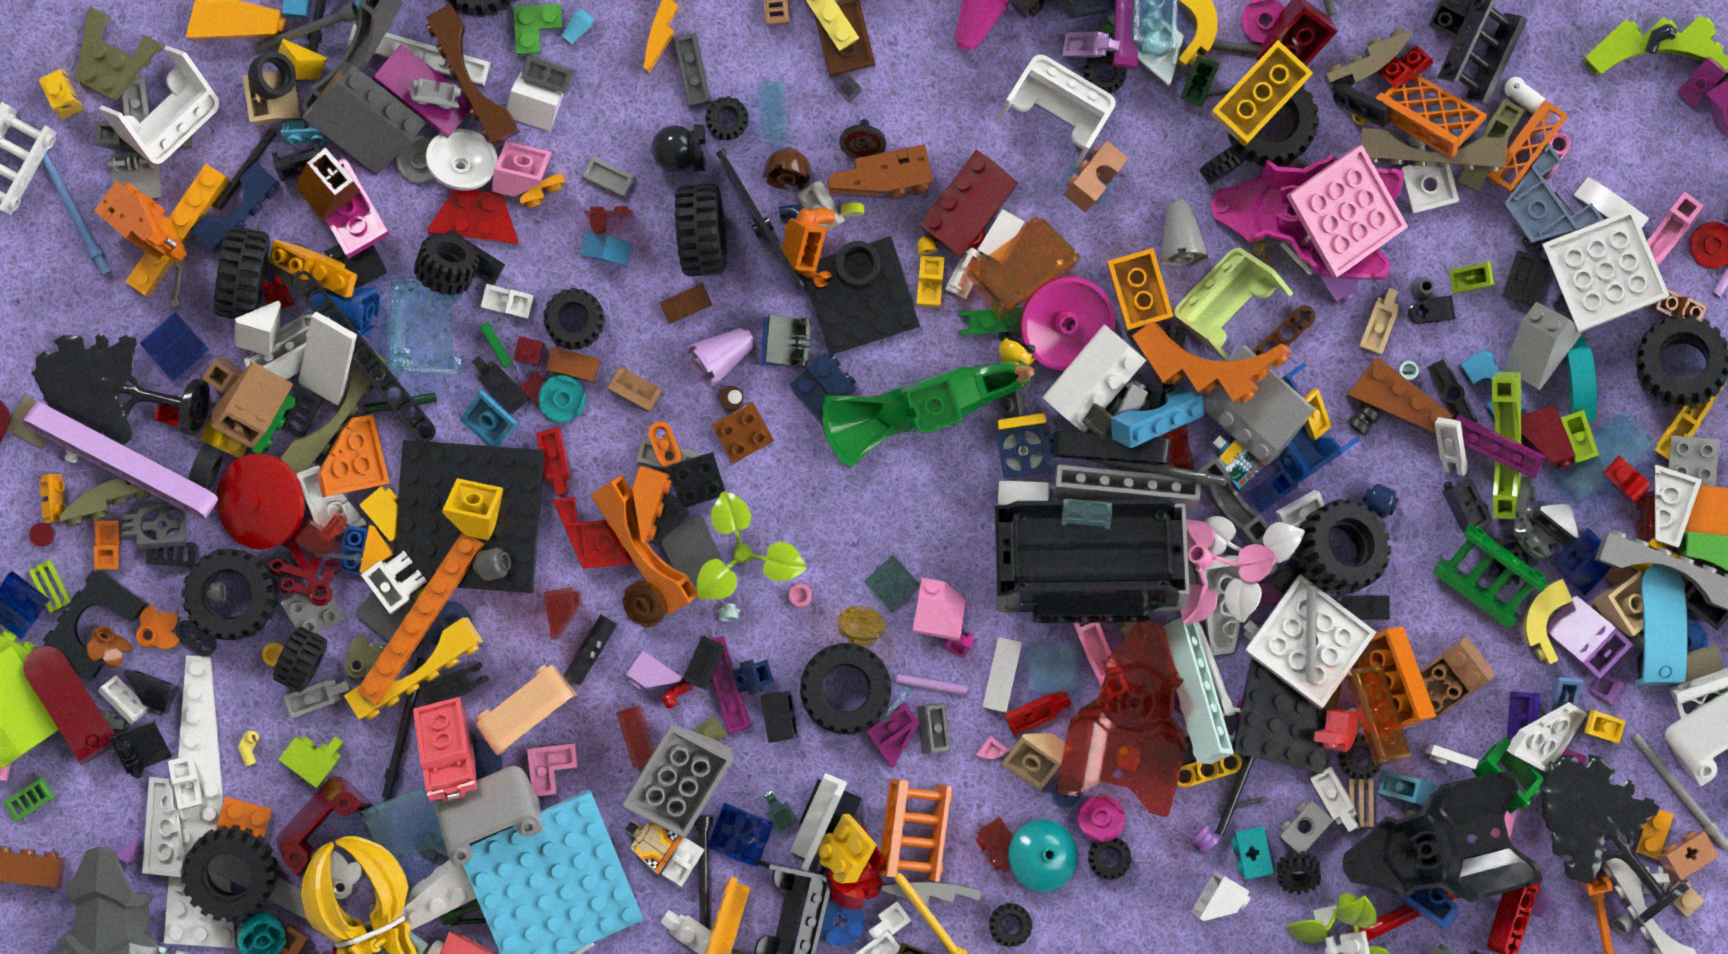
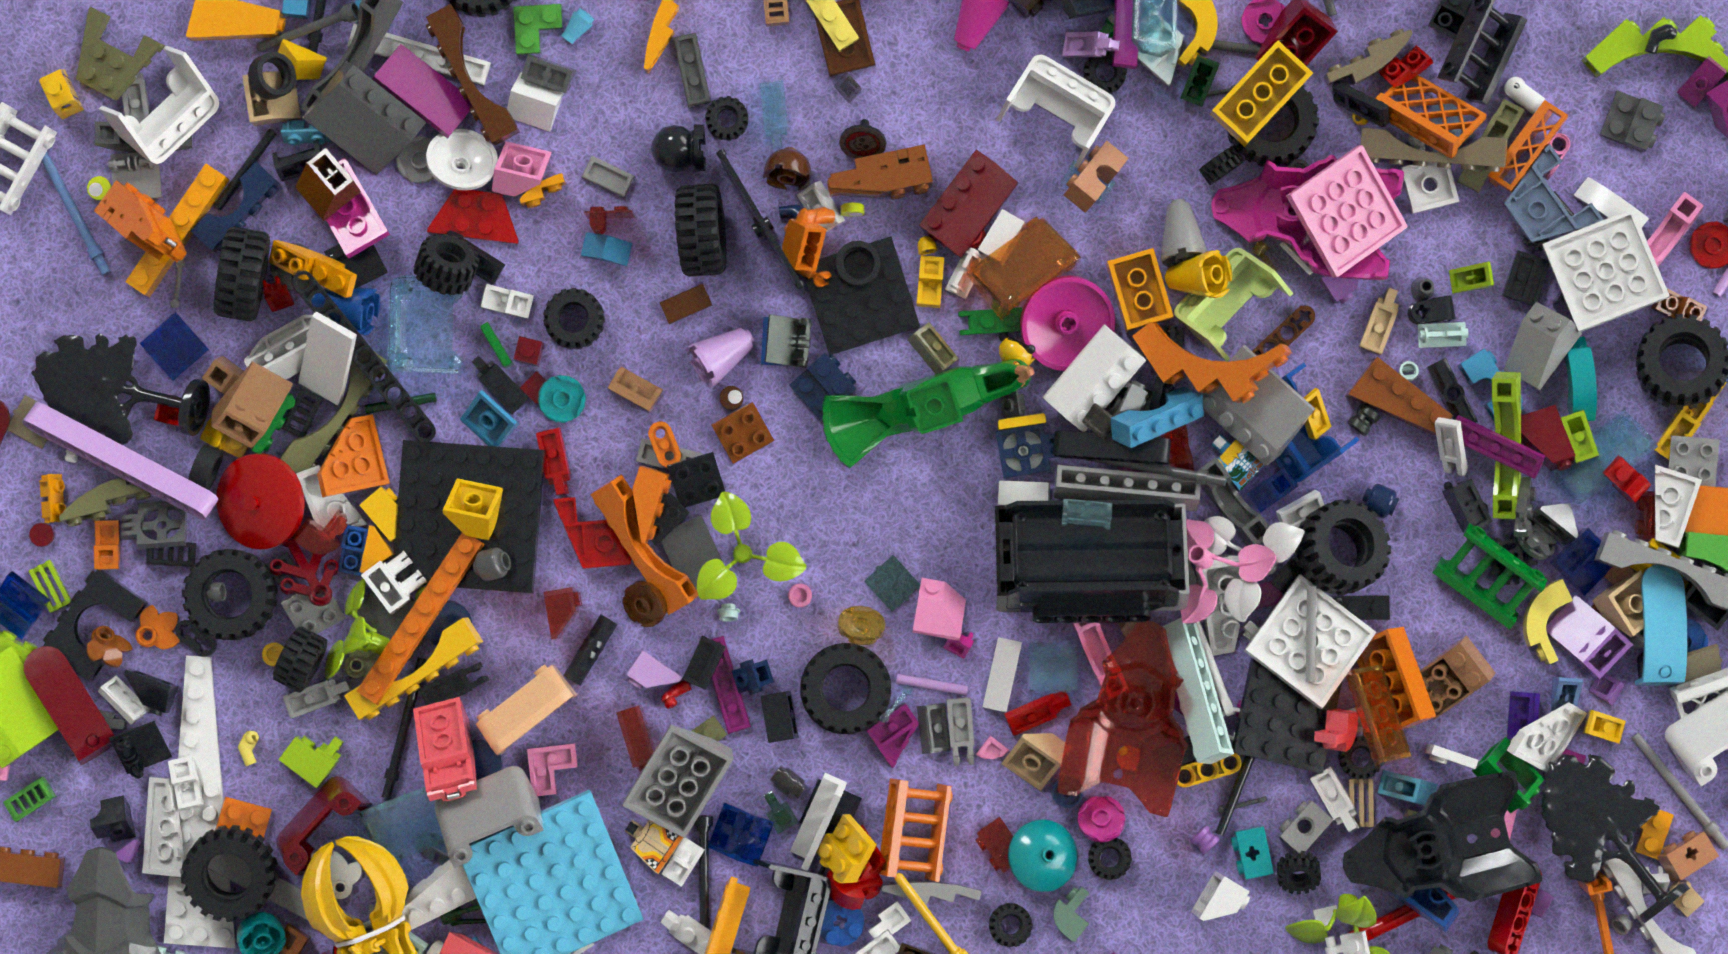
(98, 187): none -> neon yellow tile
(113, 820): none -> black brick
(258, 329): white slope -> none
(357, 558): clear light blue hinge -> none
(357, 637): none -> lime plant
(424, 93): light grey hinge -> none
(572, 364): dark orange slope -> none
(788, 782): none -> clear smoke brick
(933, 348): none -> olive slope
(960, 727): none -> light grey hinge
(1065, 916): none -> sand green brick
(1201, 275): none -> yellow cone
(1442, 335): none -> light aqua hinge
(1632, 121): none -> dark grey plate

